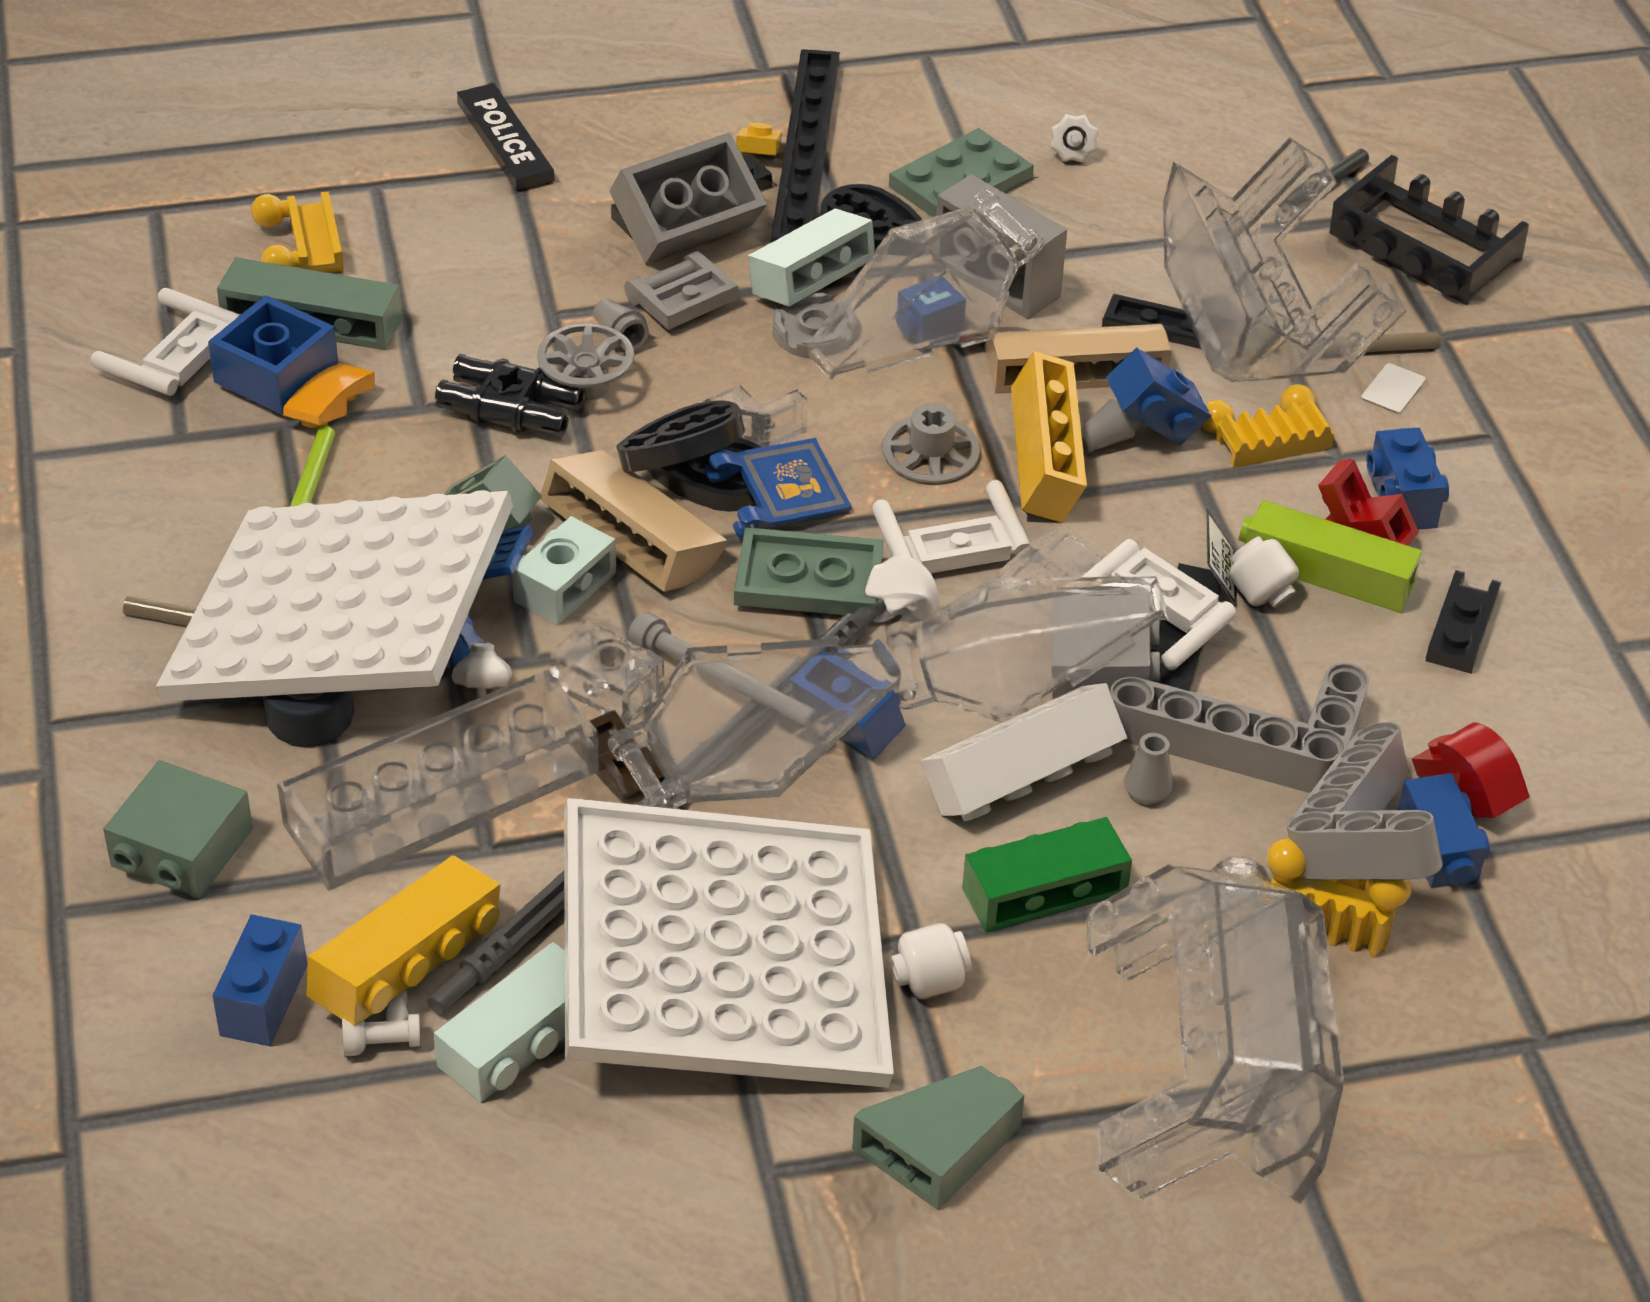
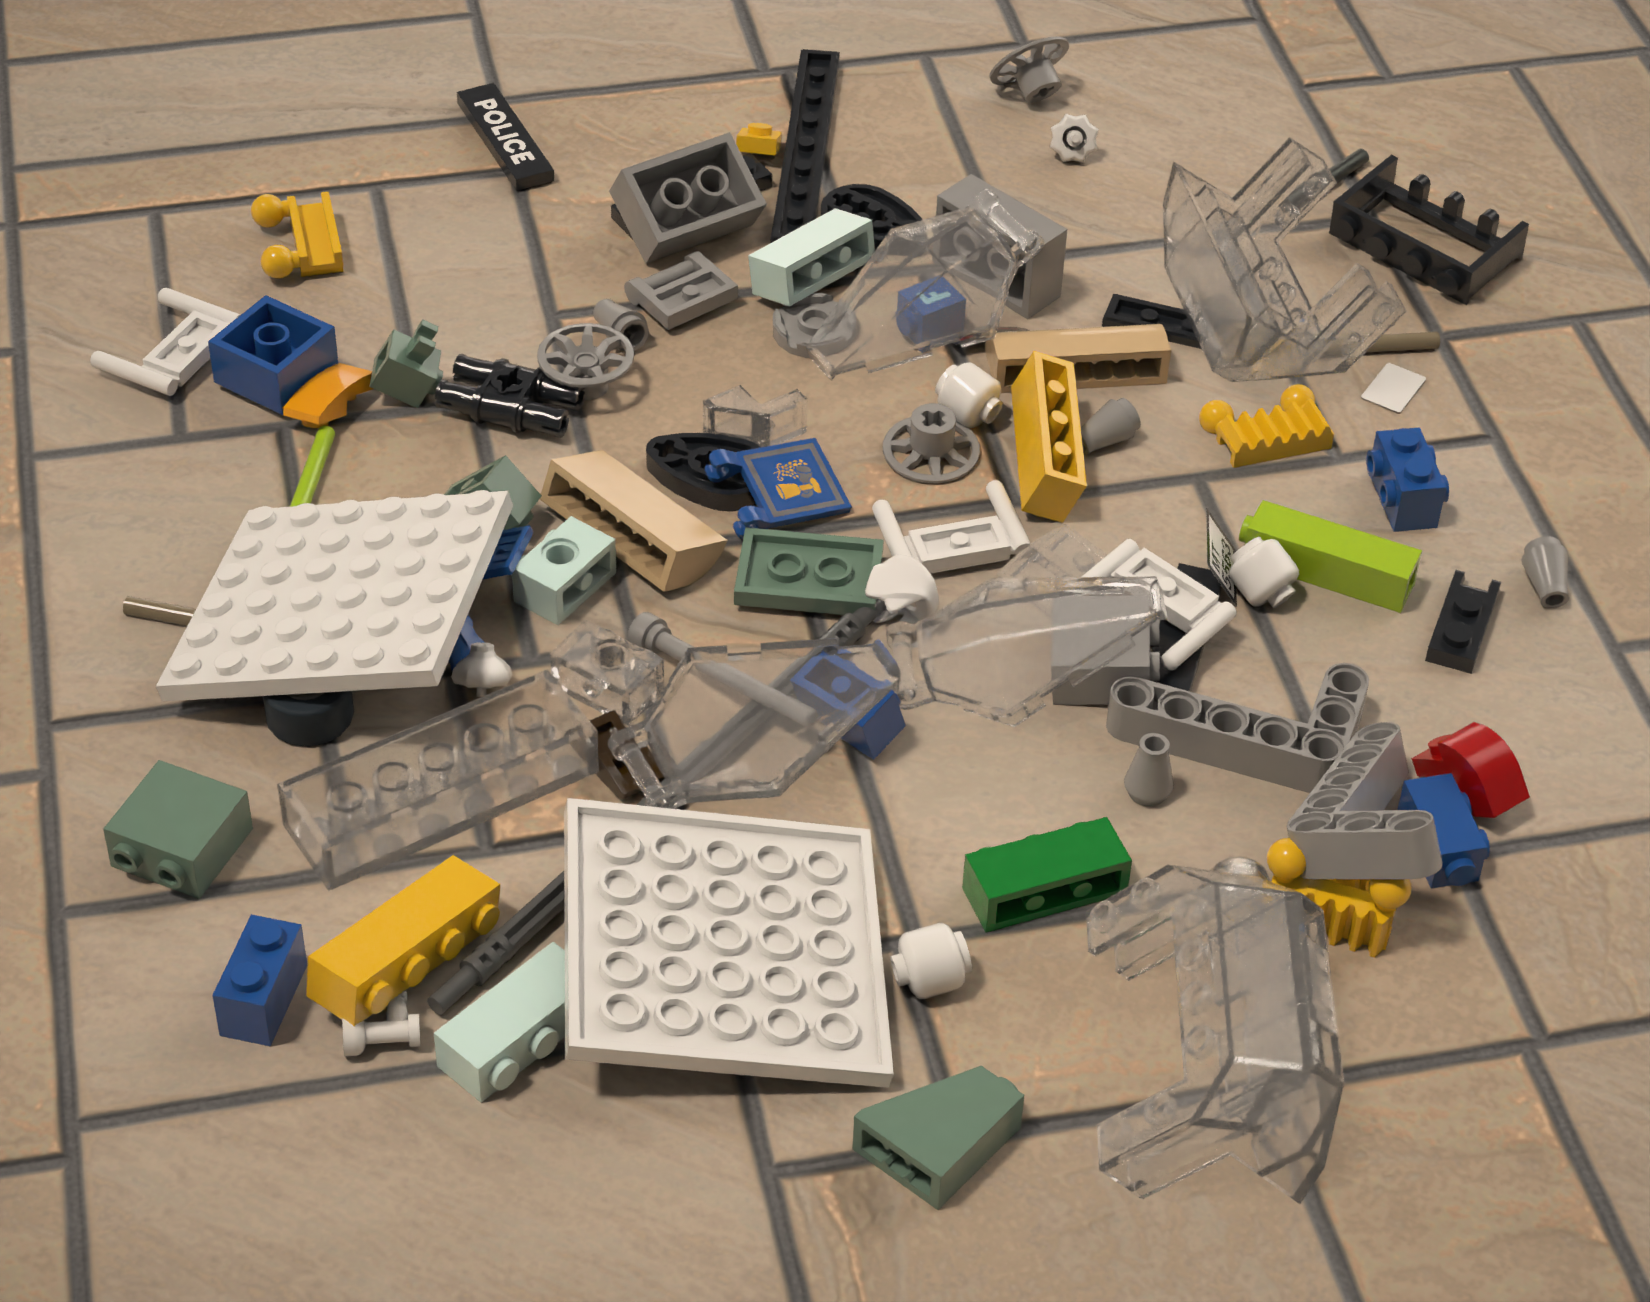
(358, 308): sand green brick -> none
(408, 365): none -> sand green brick
(682, 436): black piece -> none
(942, 168): sand green plate -> none
(969, 394): none -> white head
(1023, 751): white brick -> none
(1033, 74): none -> light grey wheel
(1158, 396): blue brick -> none
(1353, 506): red brick -> none
(1548, 570): none -> light grey cone

